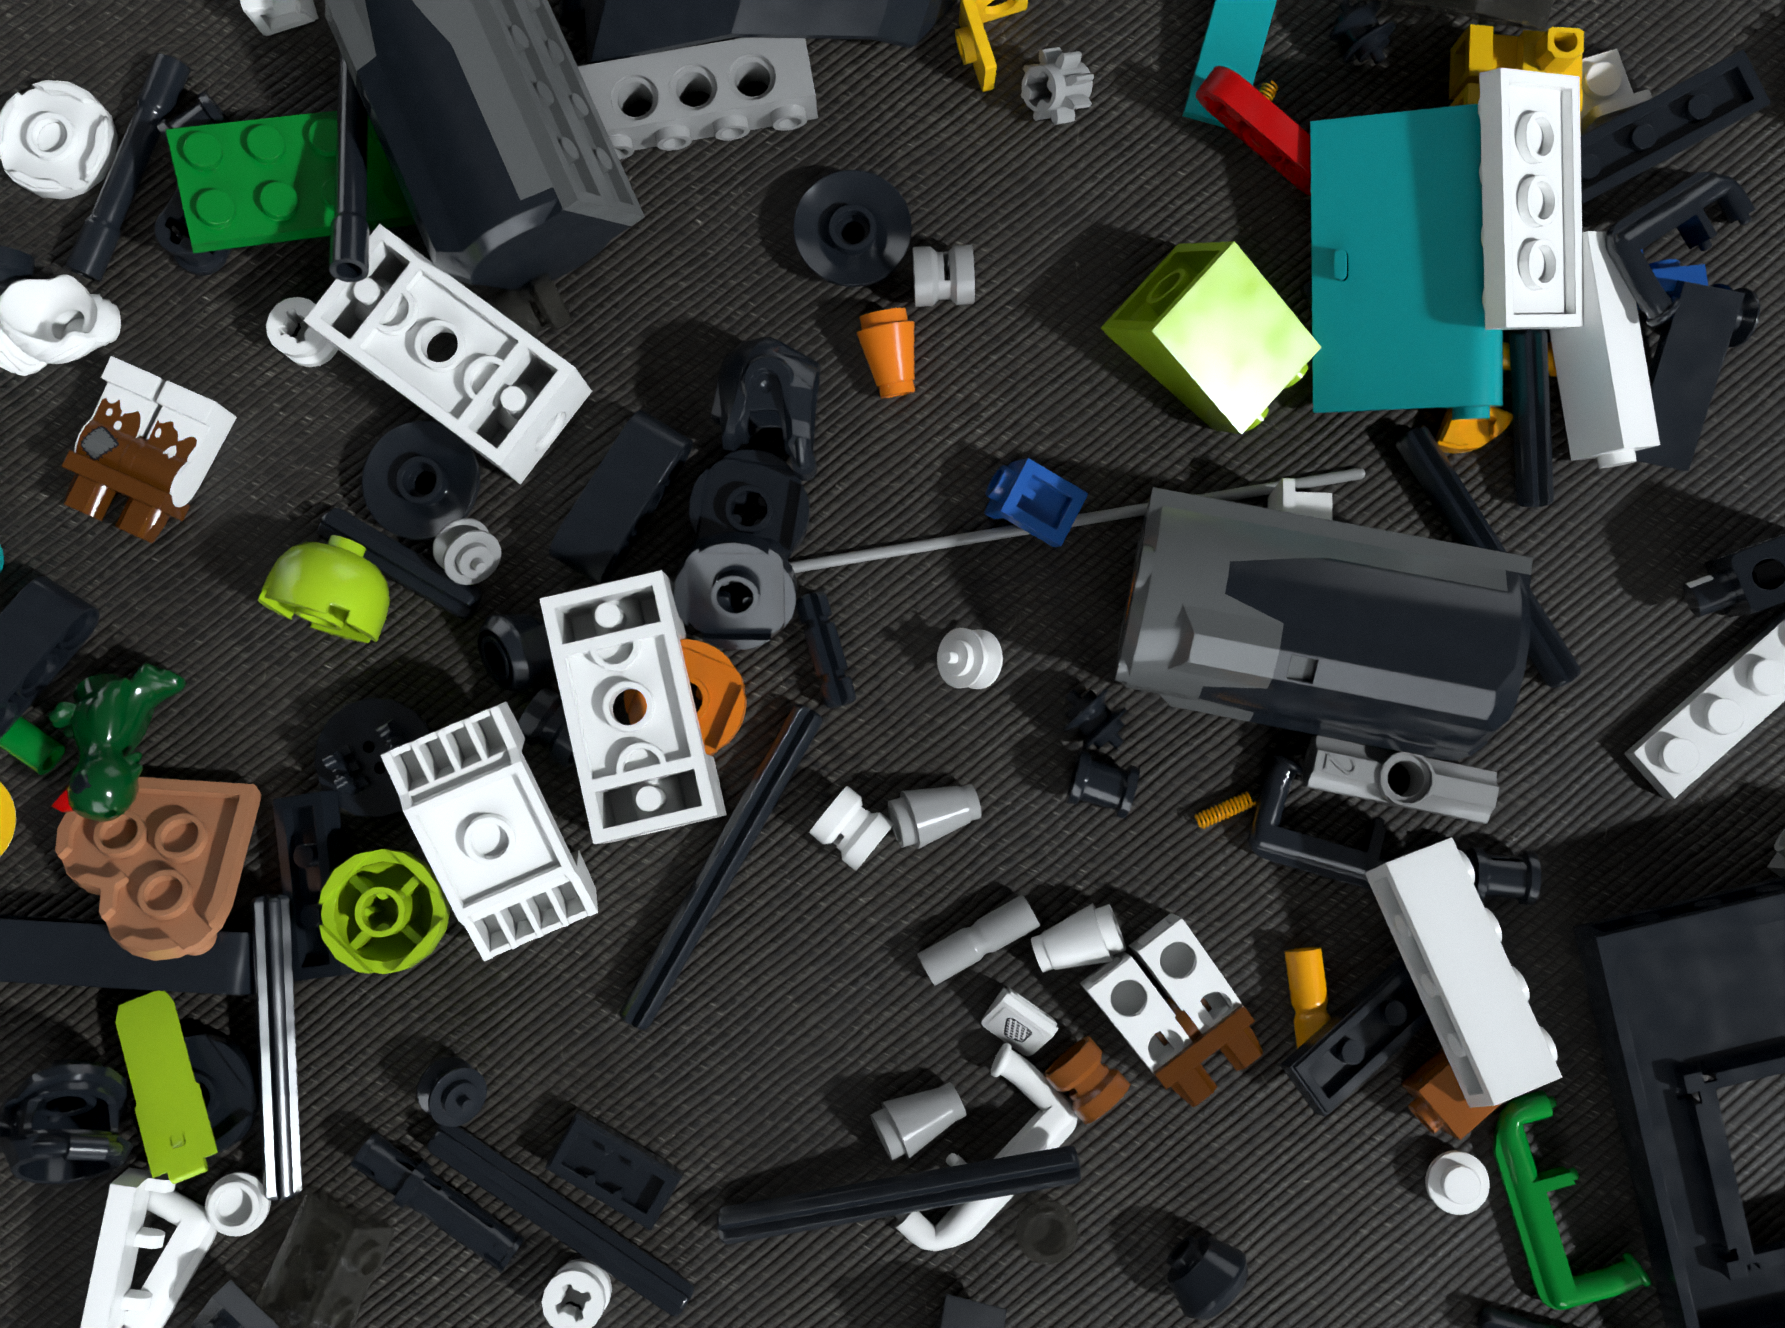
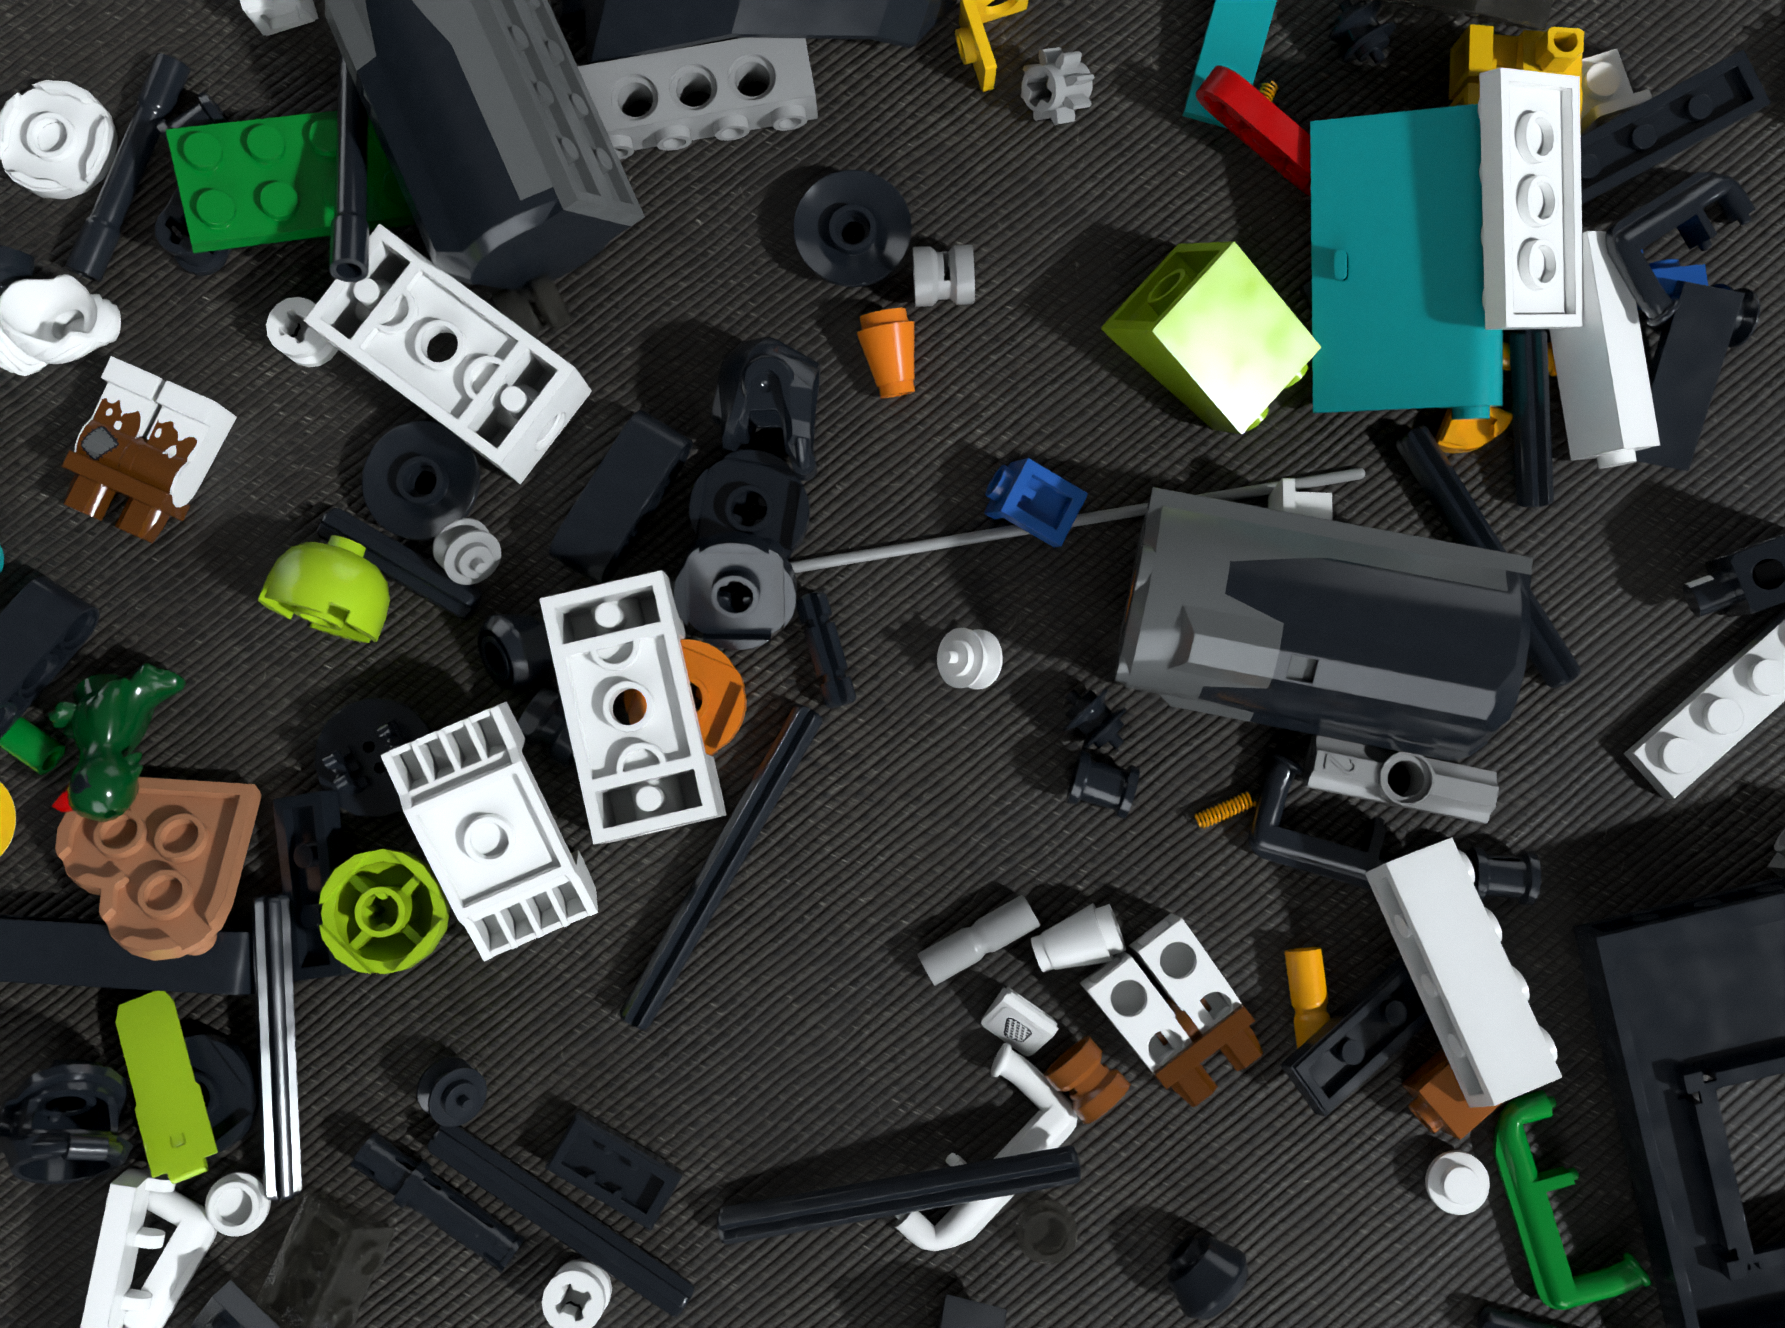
(851, 828): white wheel -> none
(916, 1119): light grey cone -> none
(932, 813): light grey cone -> none

